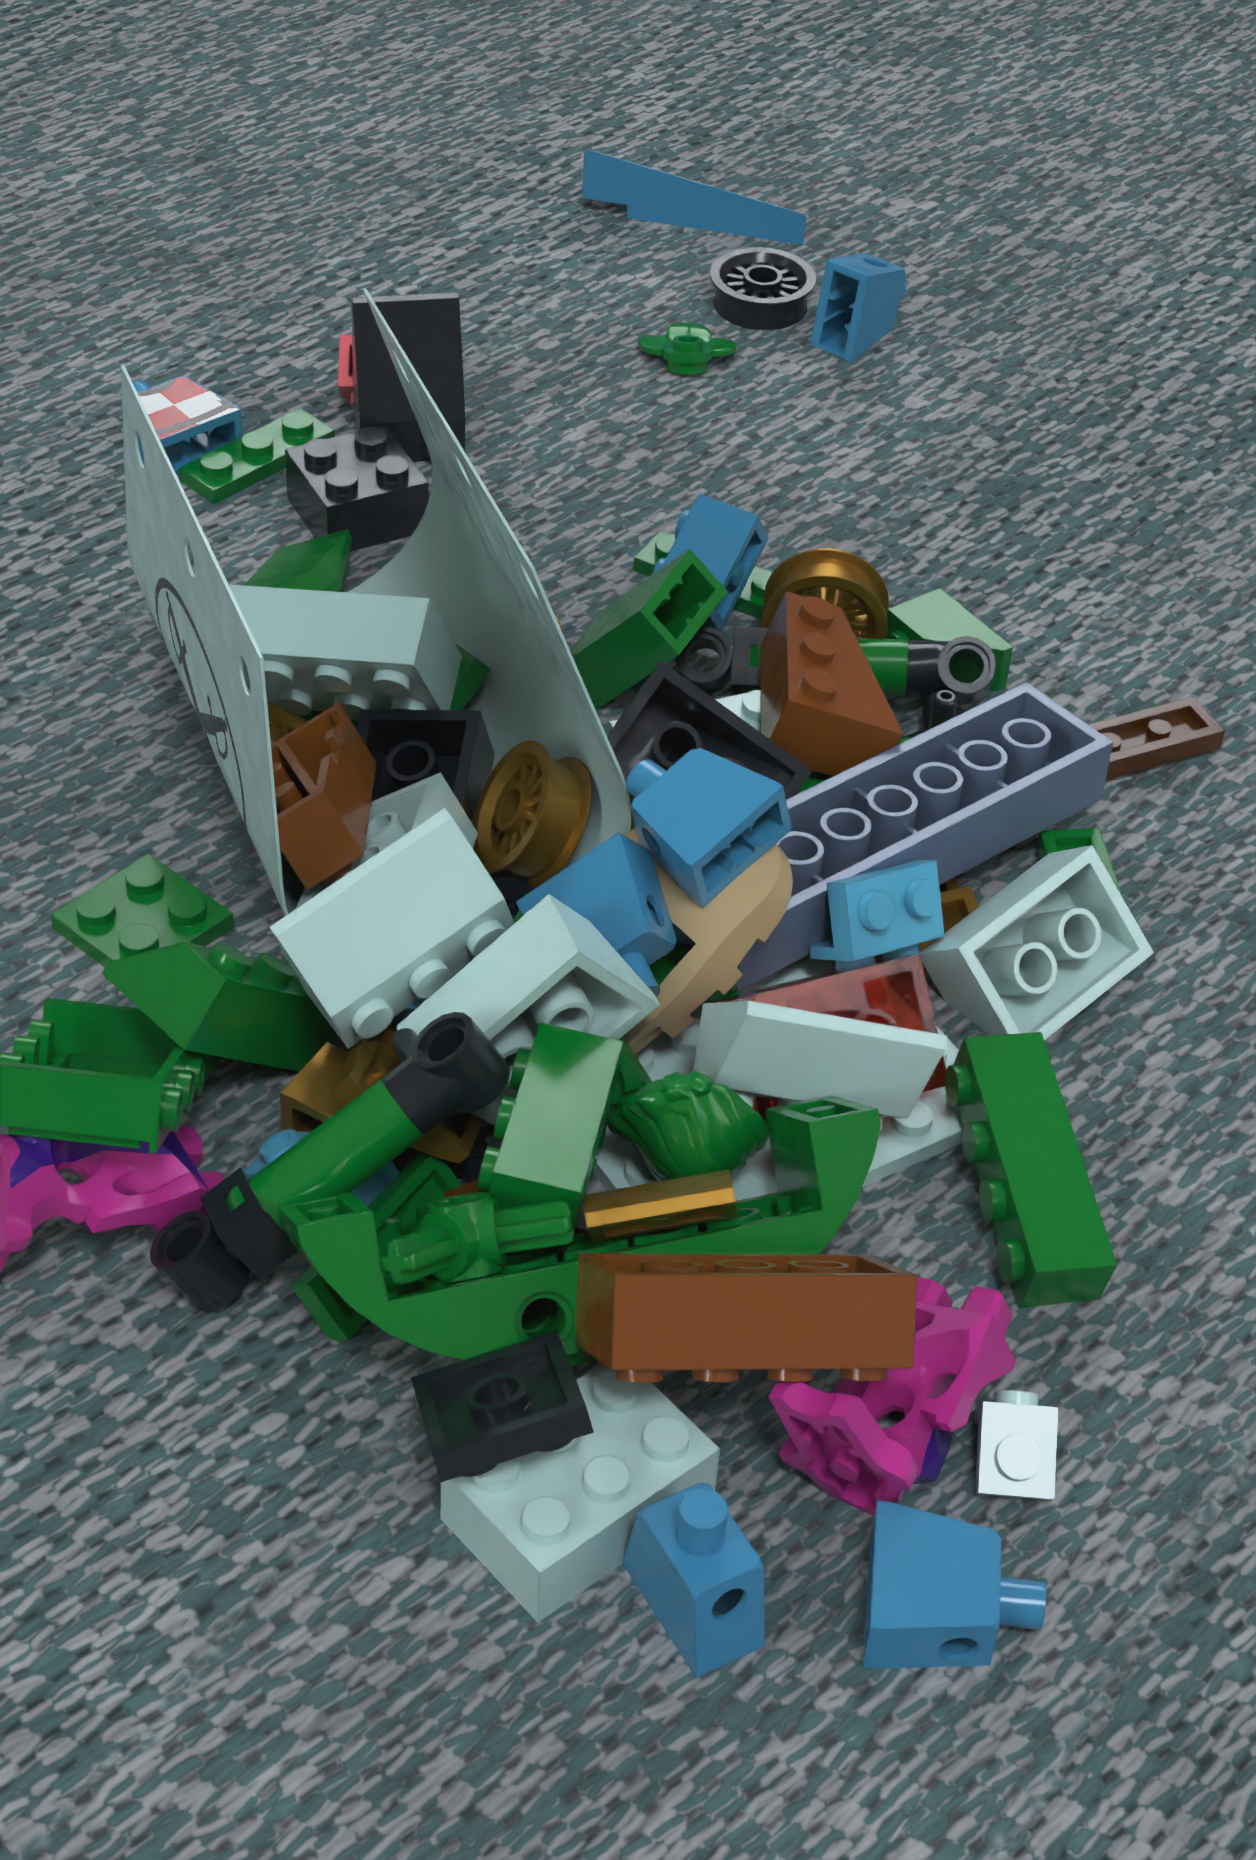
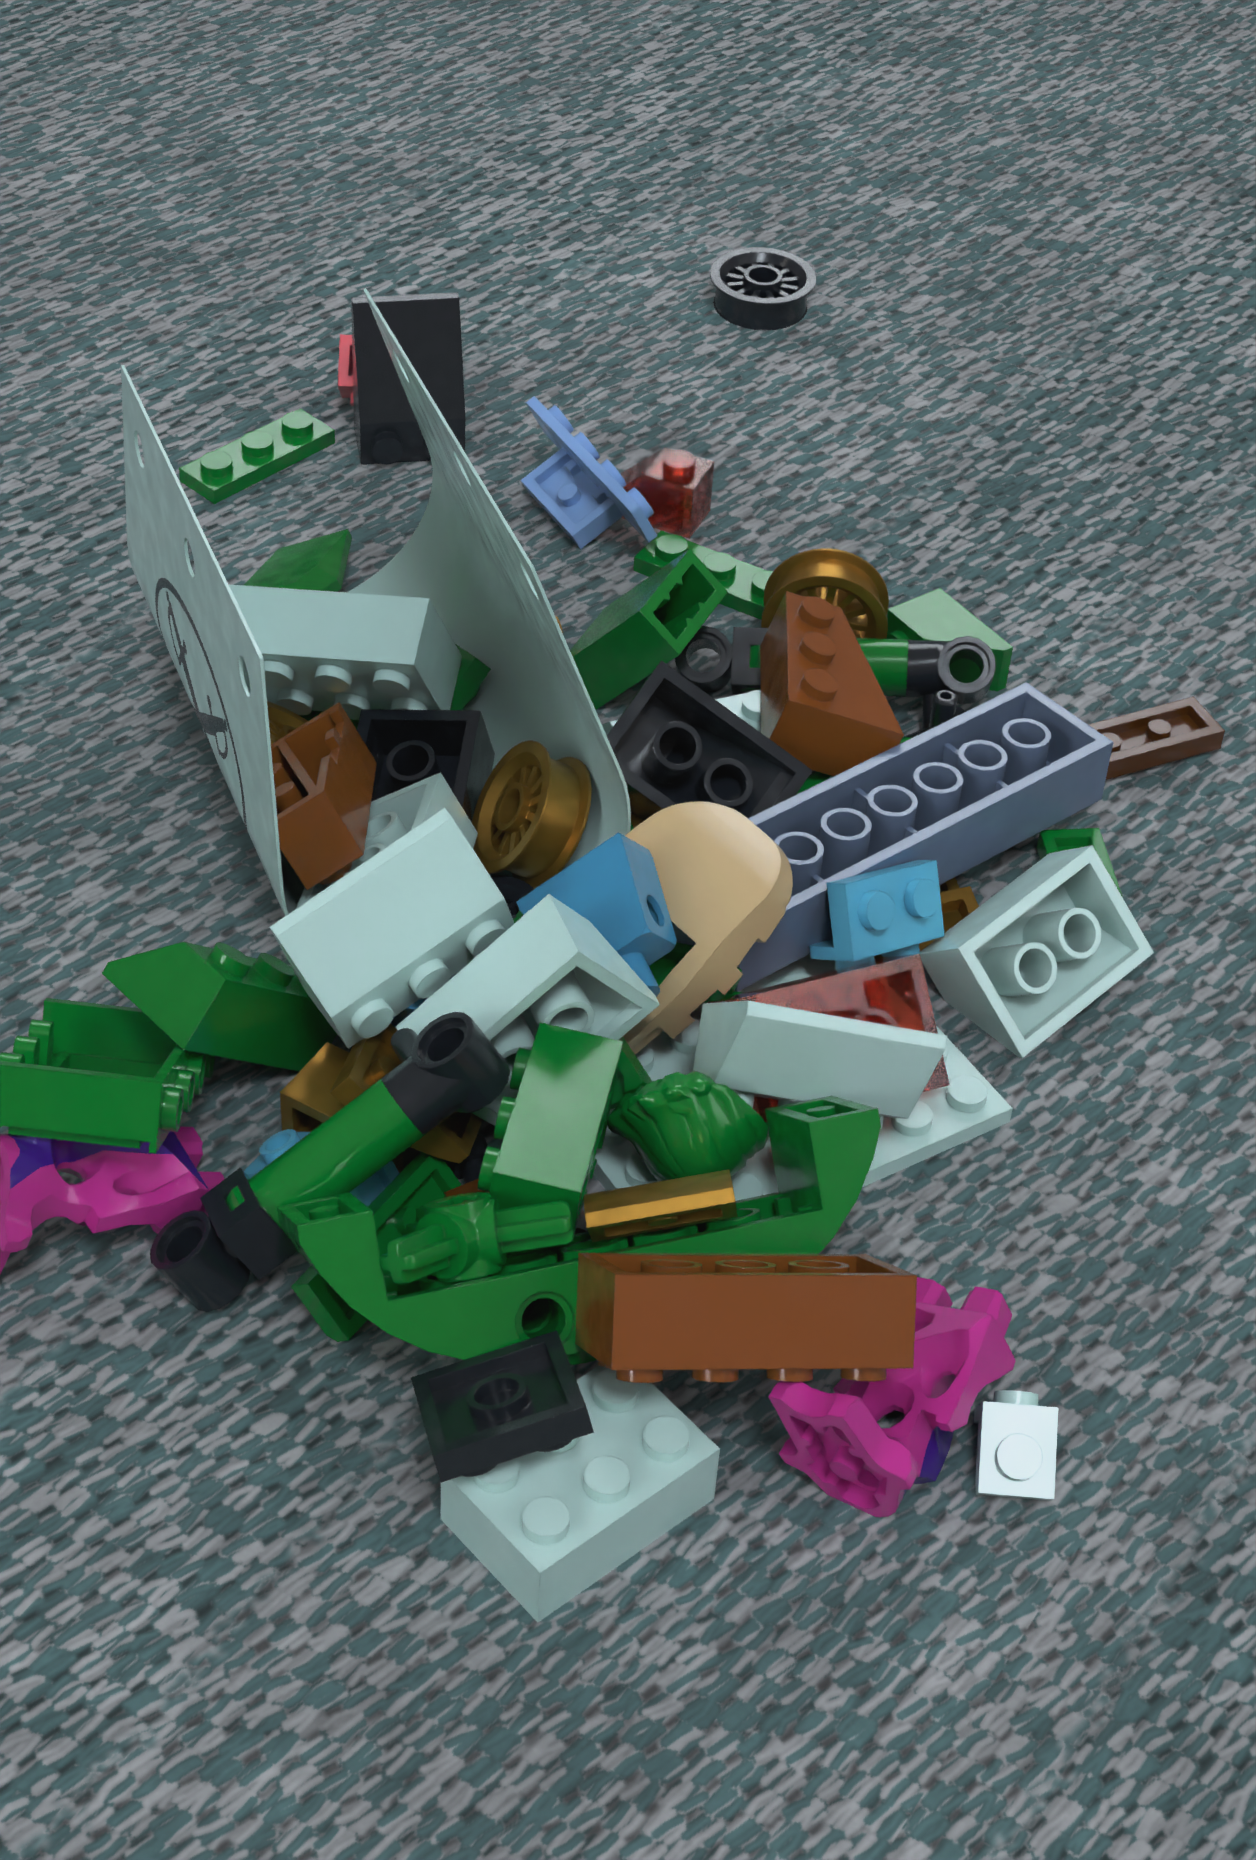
(140, 912): green plate -> none
(188, 419): torso -> none
(357, 485): black brick -> none
(579, 490): none -> light blue bracket
(675, 487): none -> clear red slope
(684, 202): dark azure wedge -> none
(686, 347): green plate -> none
(694, 1562): dark azure torso -> none
(706, 819): dark azure torso -> none
(725, 542): dark azure brick -> none
(857, 304): dark azure torso -> none
(939, 1592): dark azure torso -> none
(1029, 1170): green brick -> none

